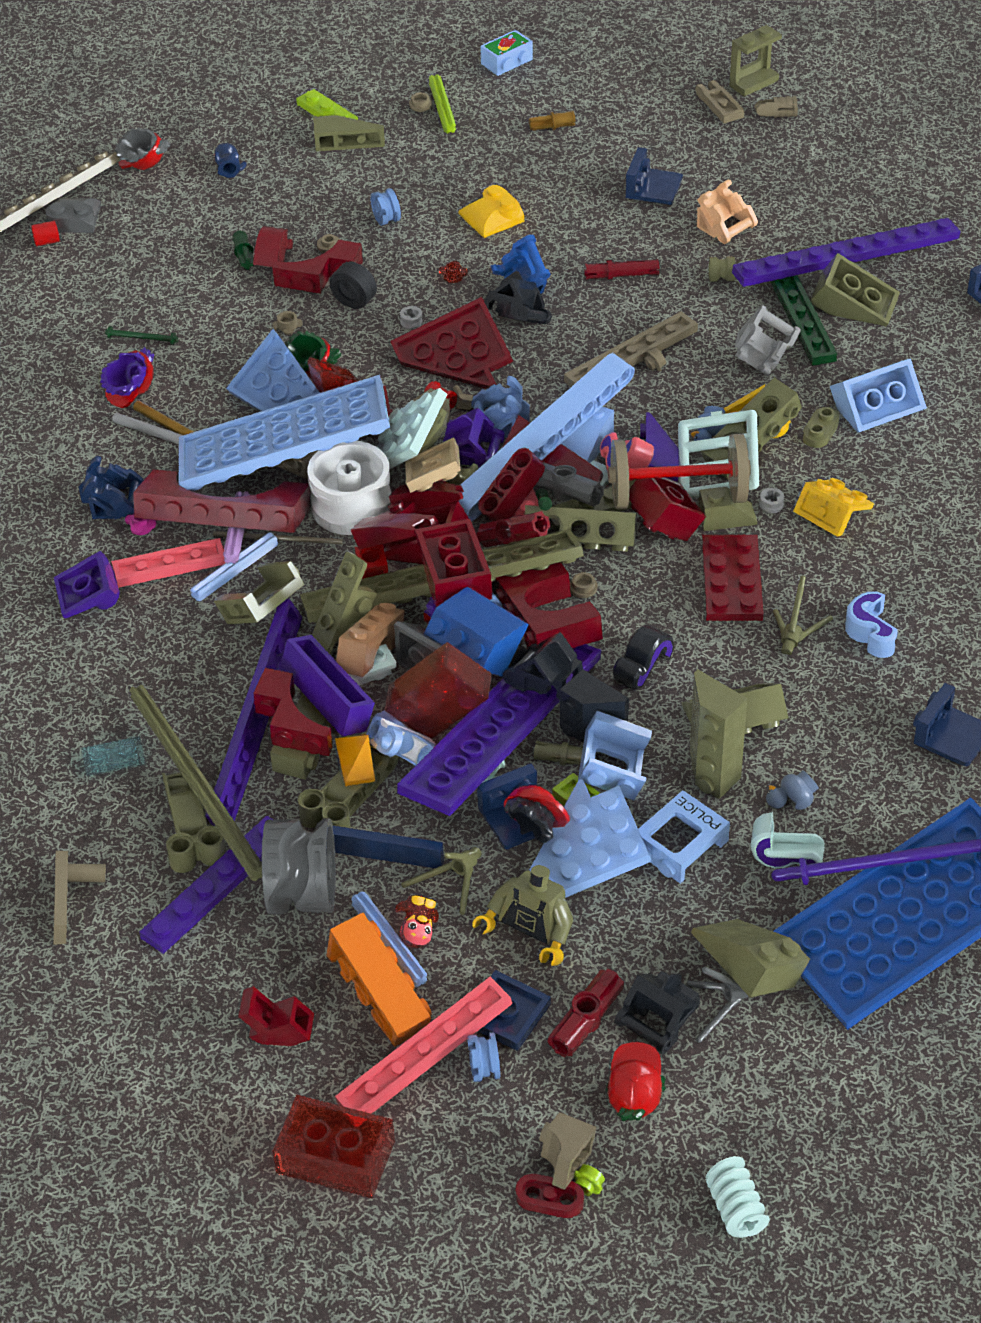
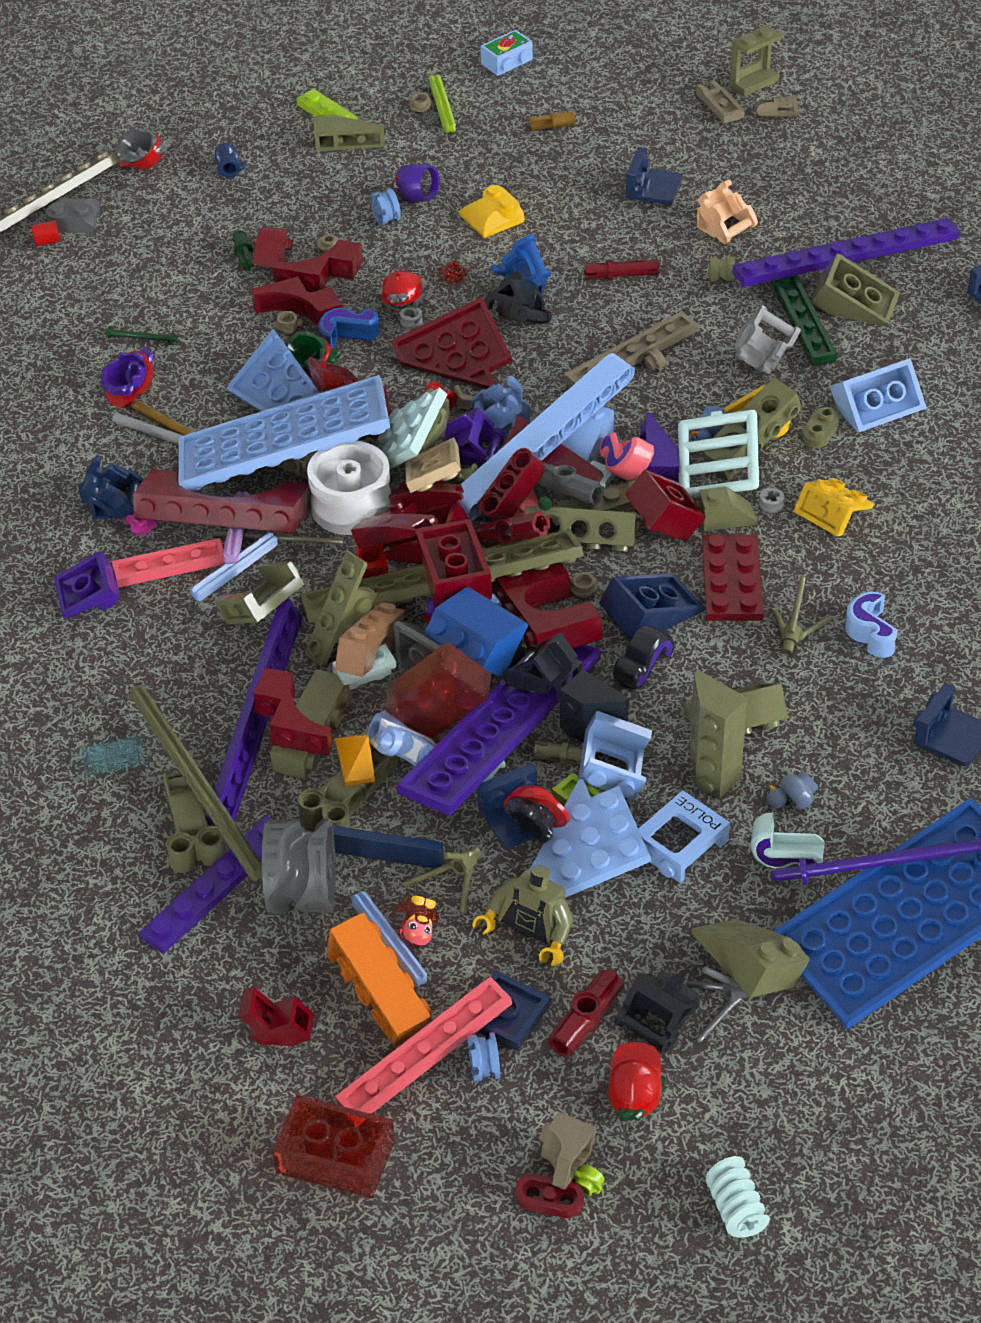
(67, 873): dark tan piece -> none
(292, 296): none -> dark red arch
(327, 685): dark purple brick -> none
(347, 324): none -> blue animal
(353, 285): black tyre -> none
(402, 288): none -> red hair
(408, 182): none -> dark purple helmet
(648, 600): none -> dark blue slope
(737, 468): dark tan piece -> none

